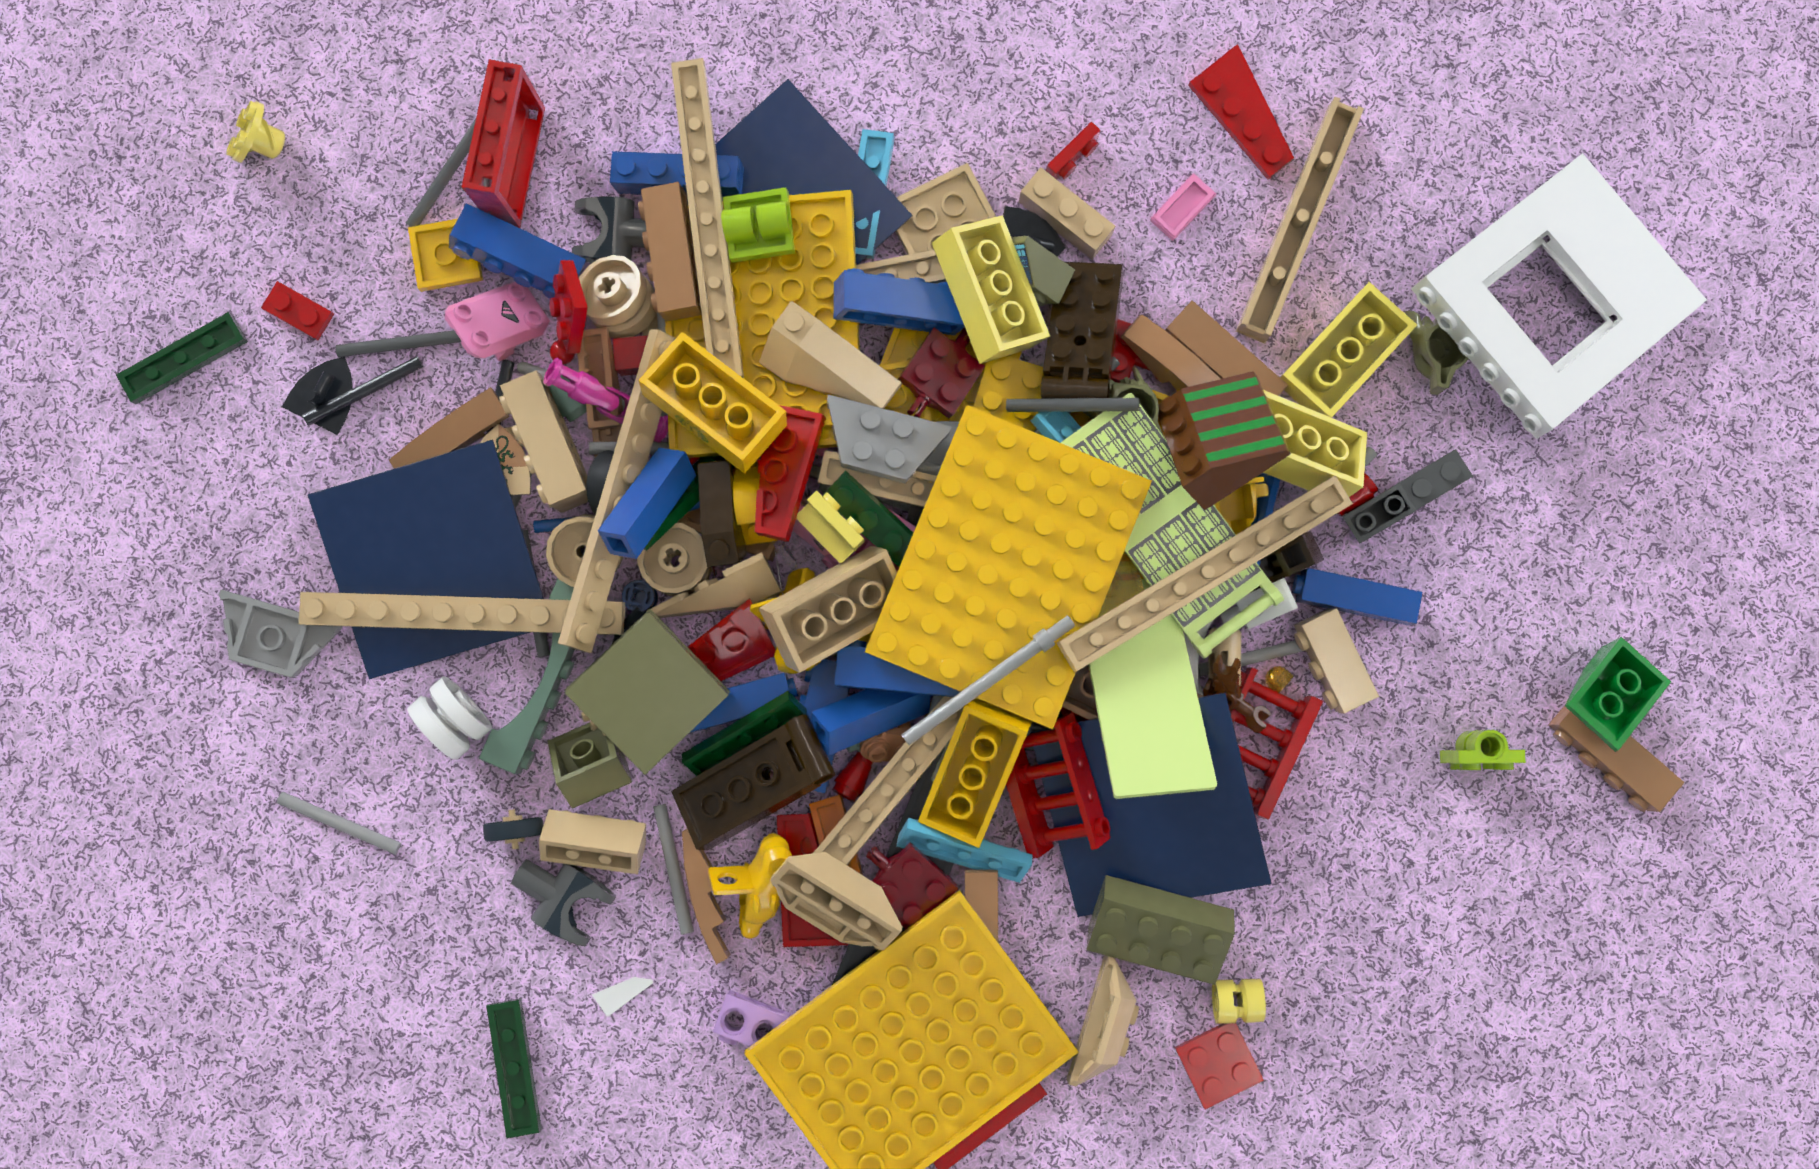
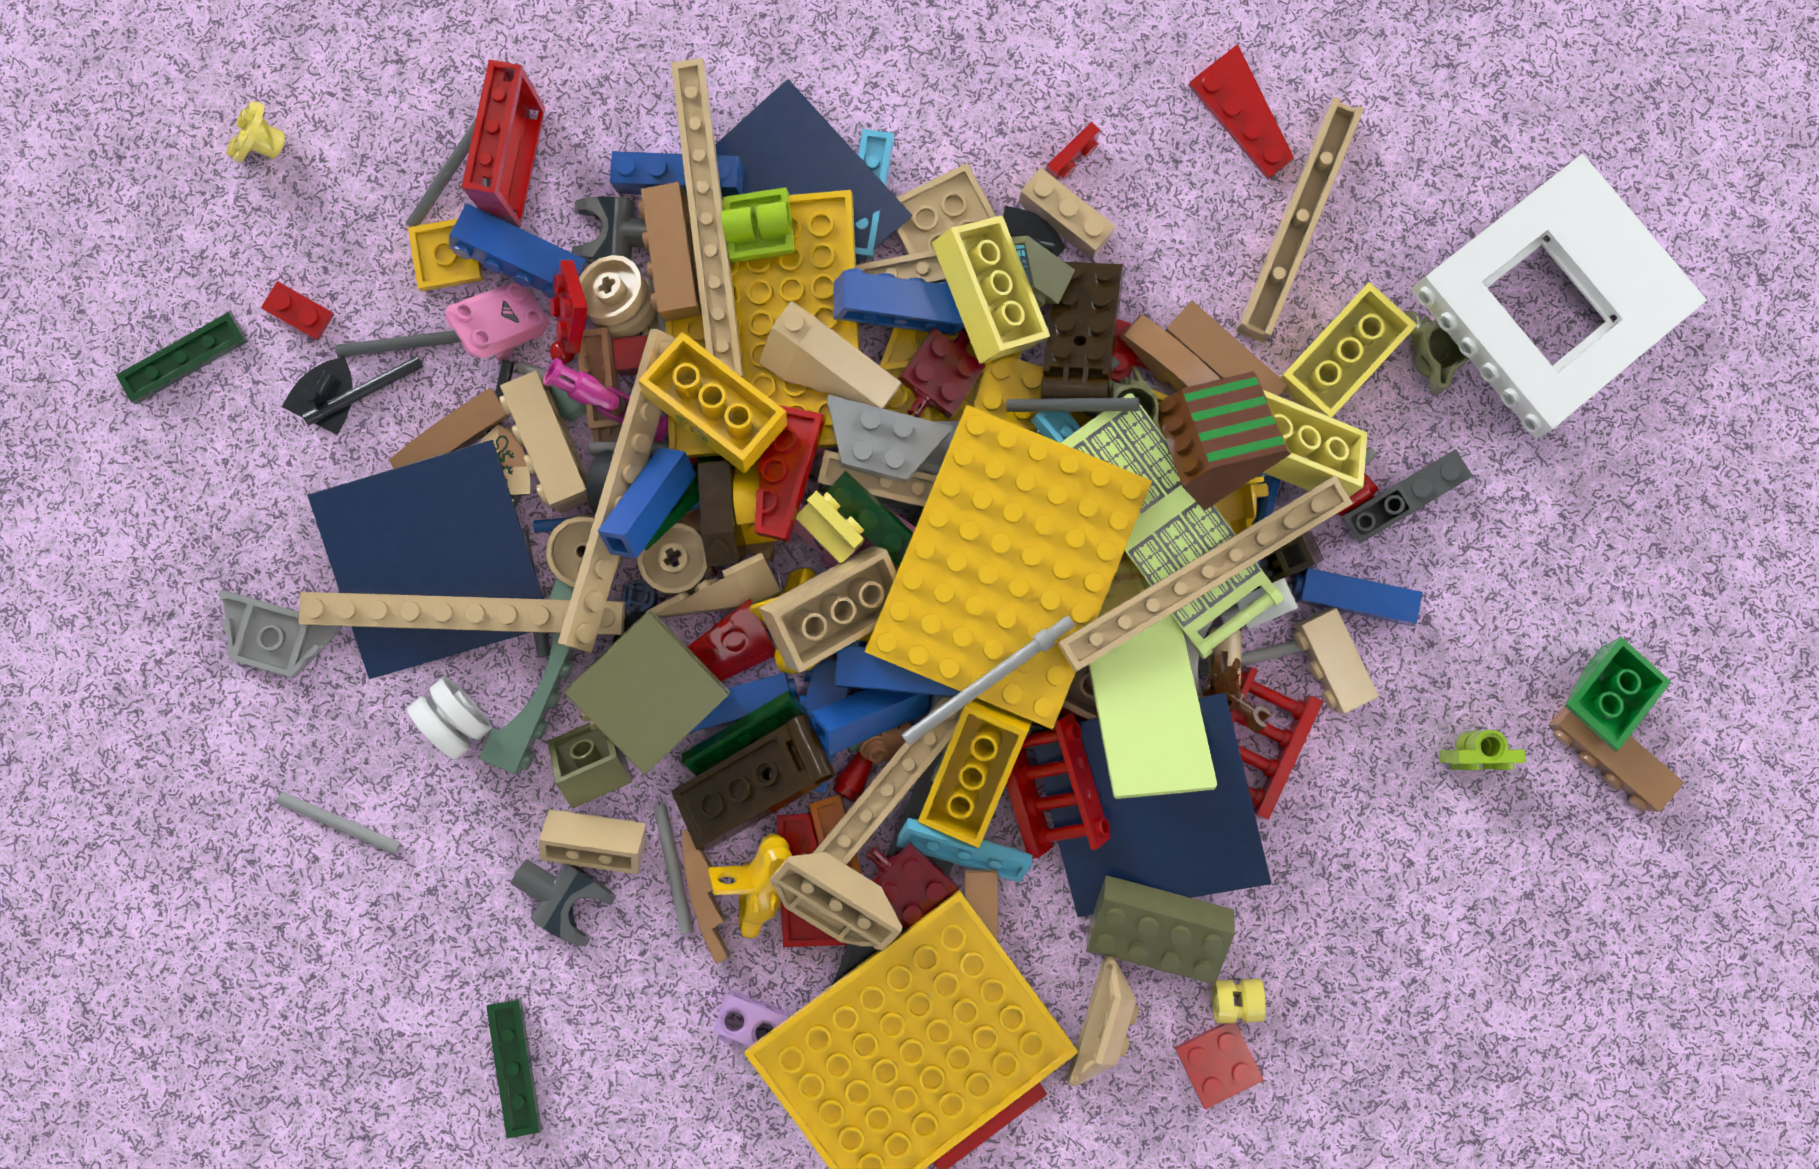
(513, 829): black wheel -> none
(618, 995): white sticker -> none
(1183, 207): bright pink tile -> none
(1278, 678): clear yellow hinge -> none

